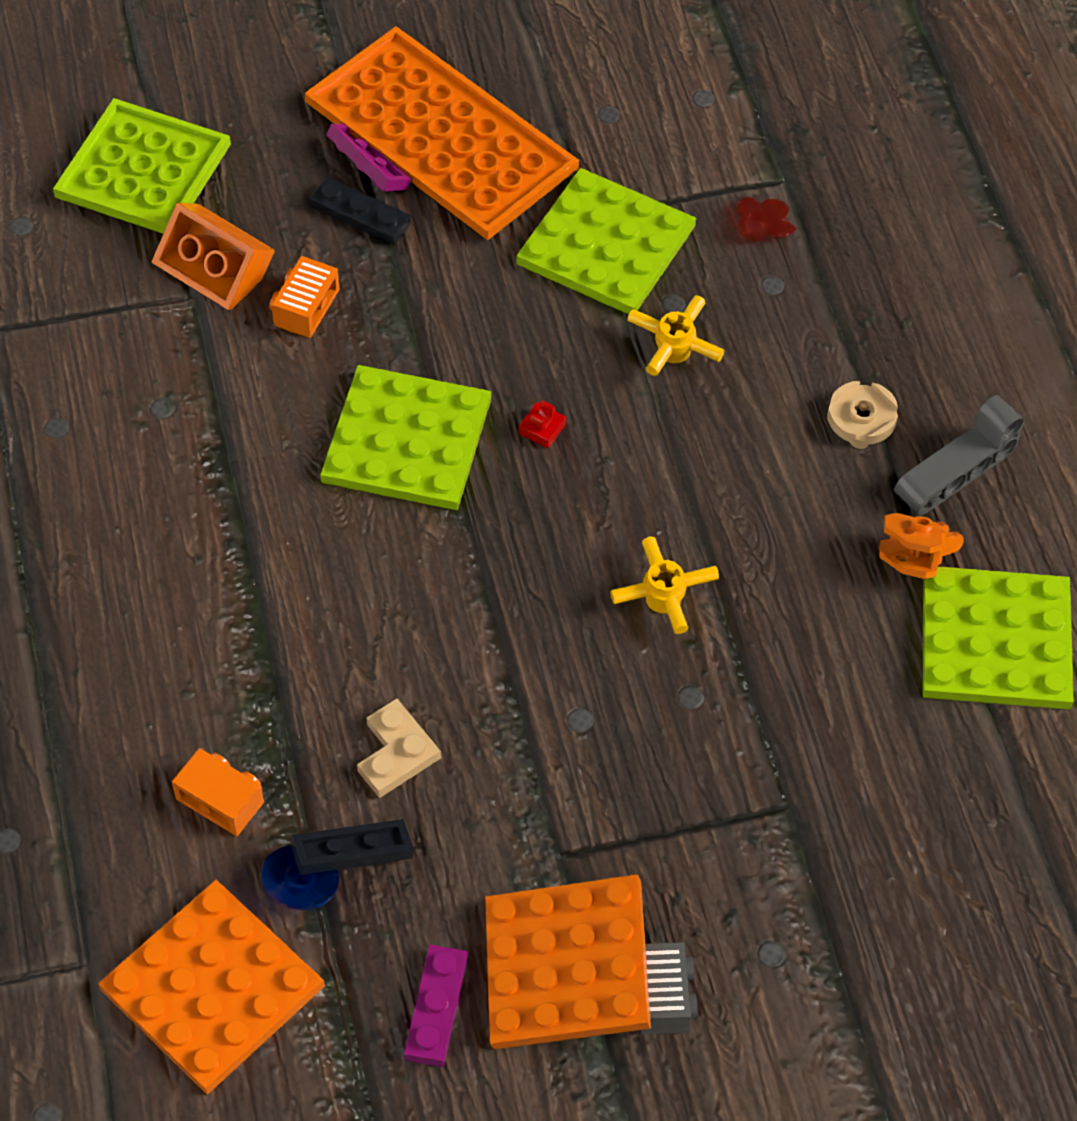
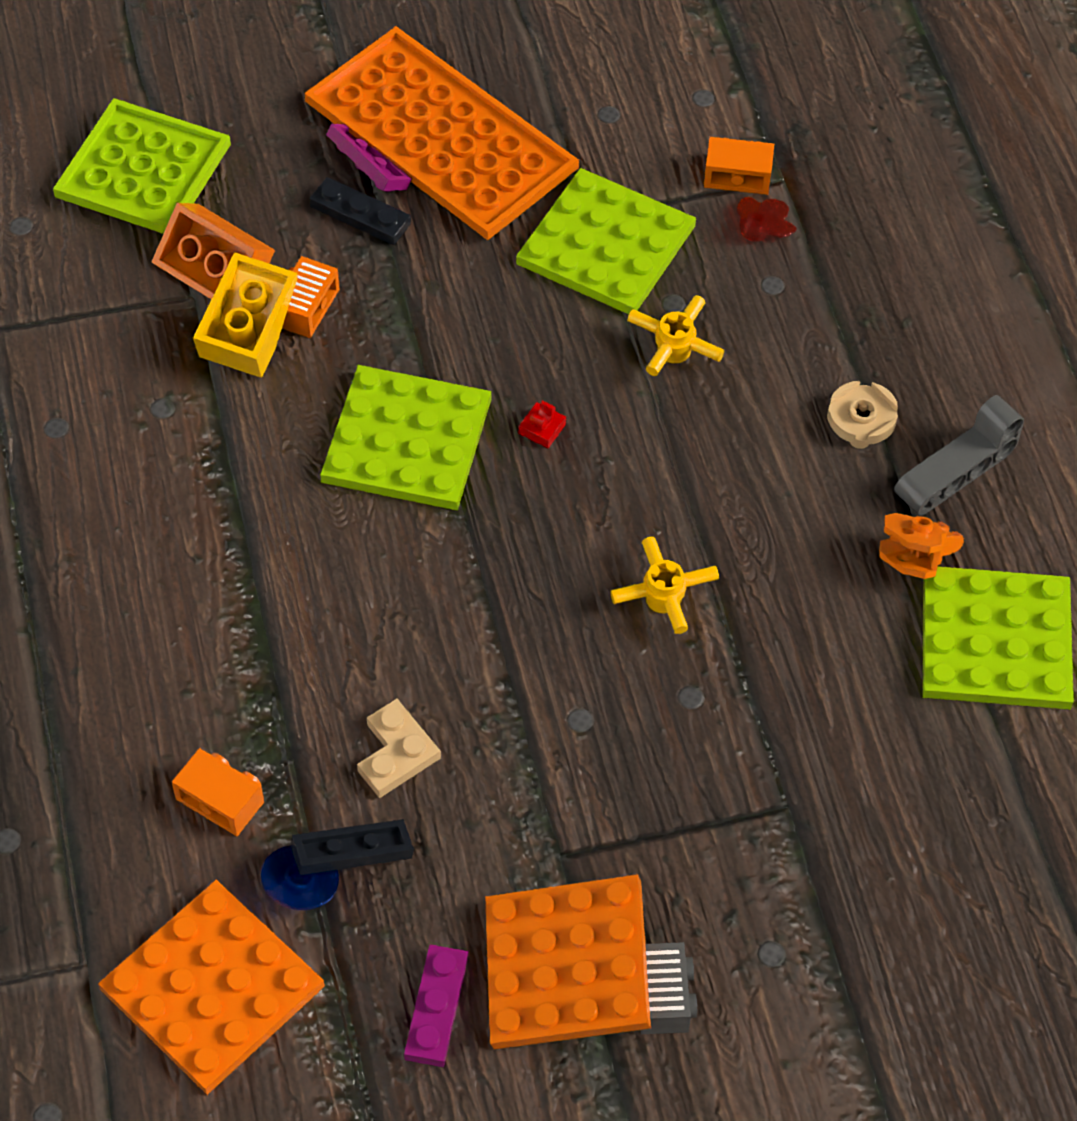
(245, 315): none -> yellow slope
(739, 165): none -> orange brick

